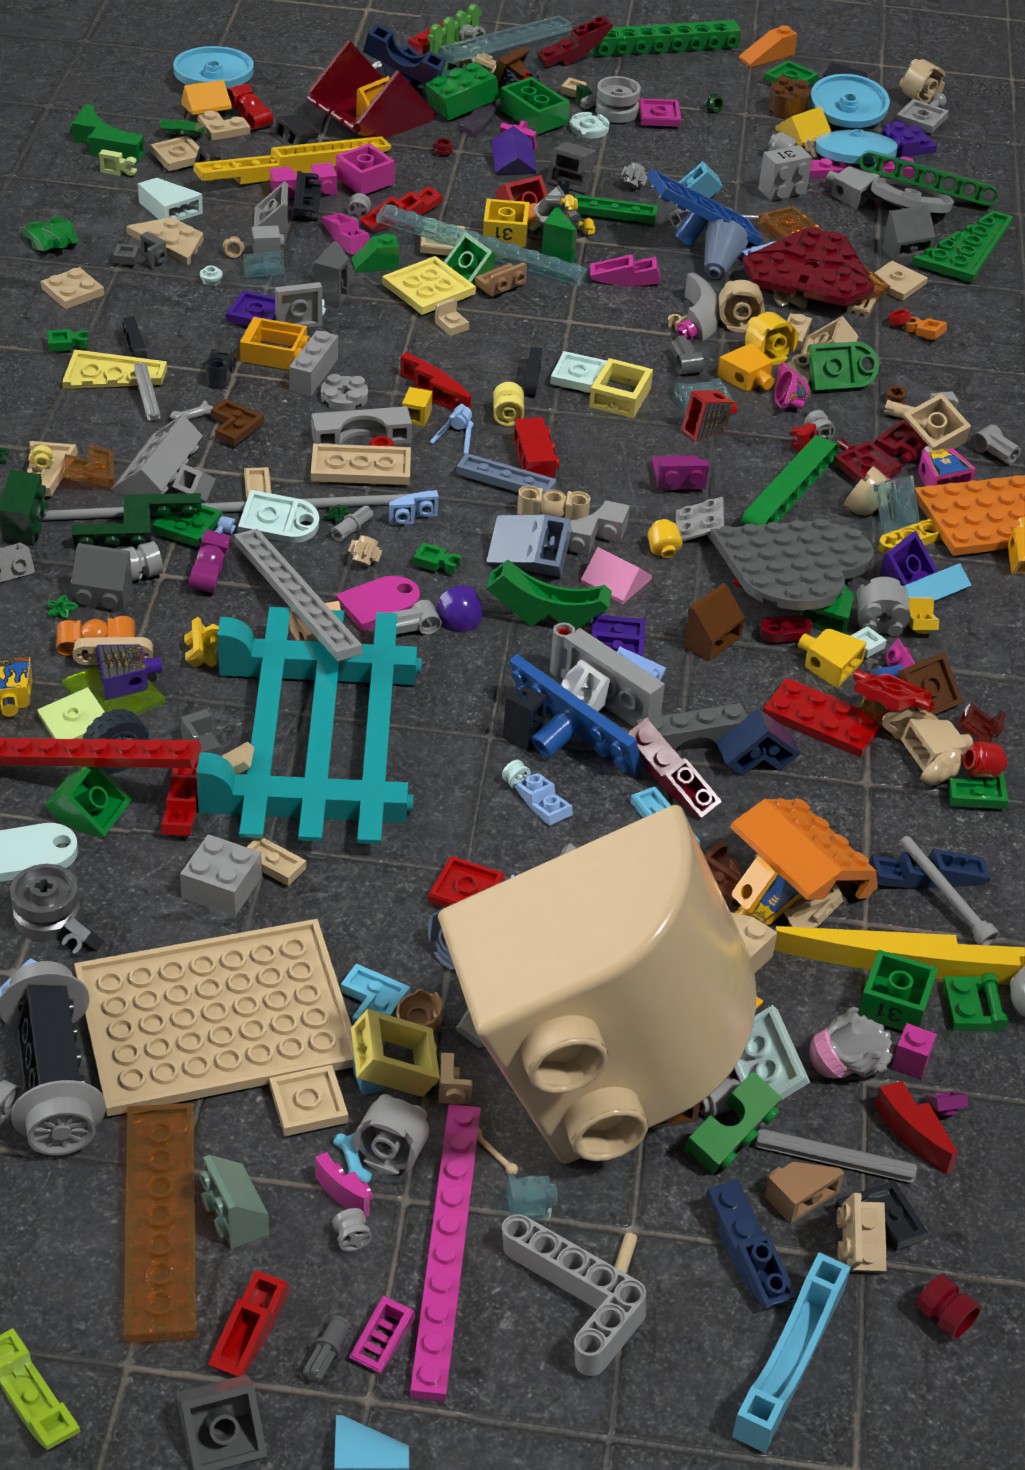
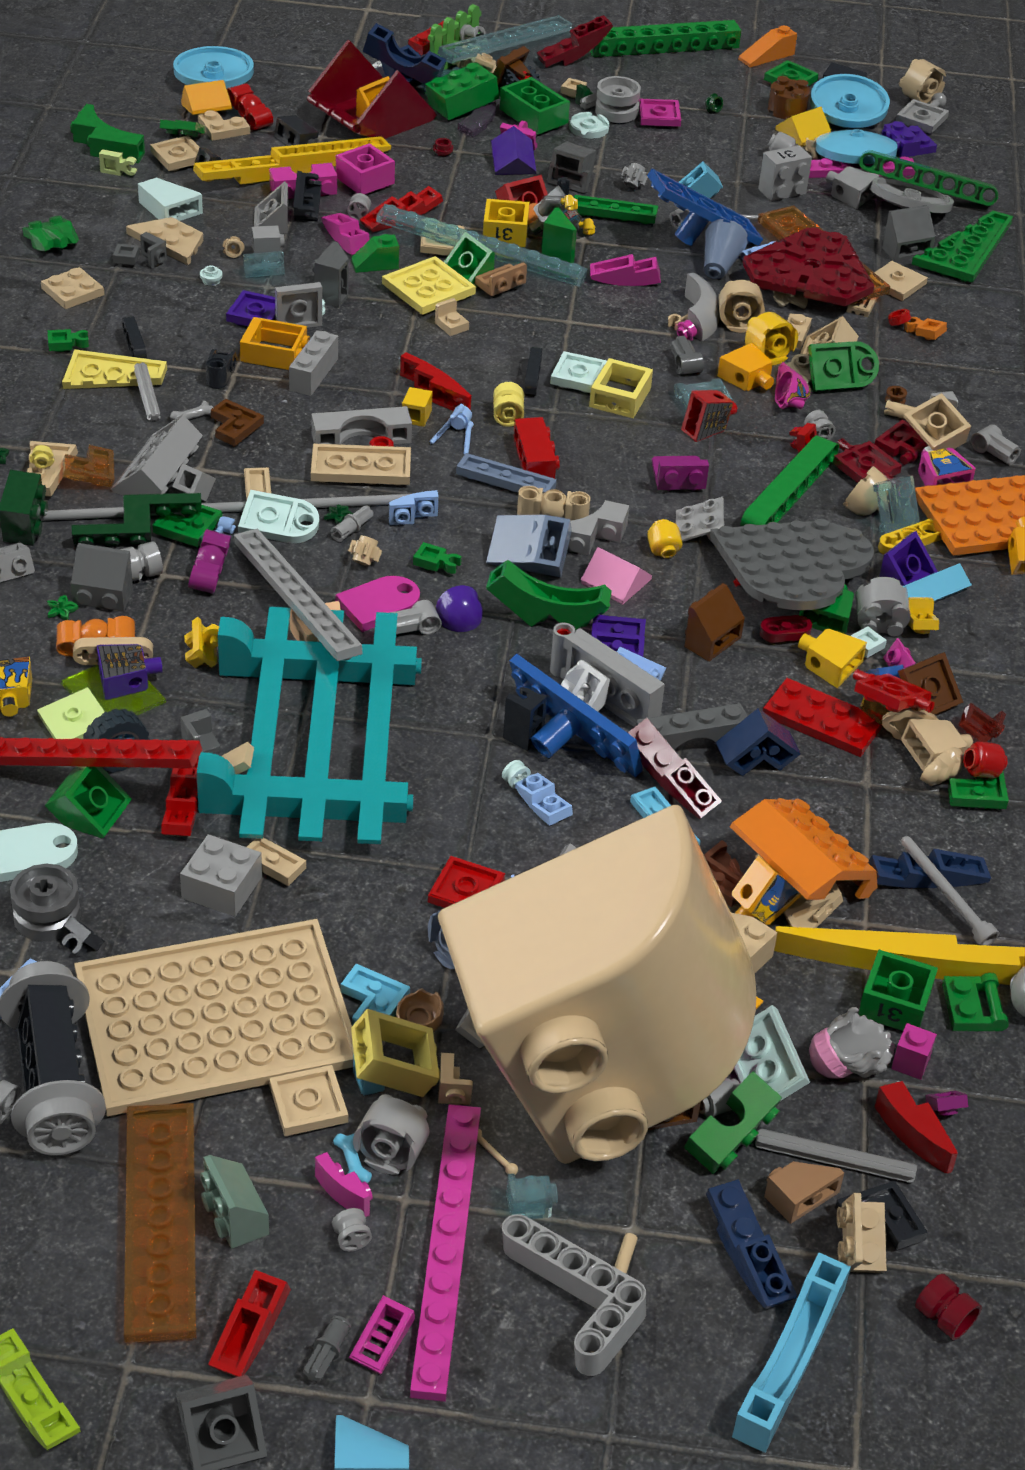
(336, 385): light grey plate -> none

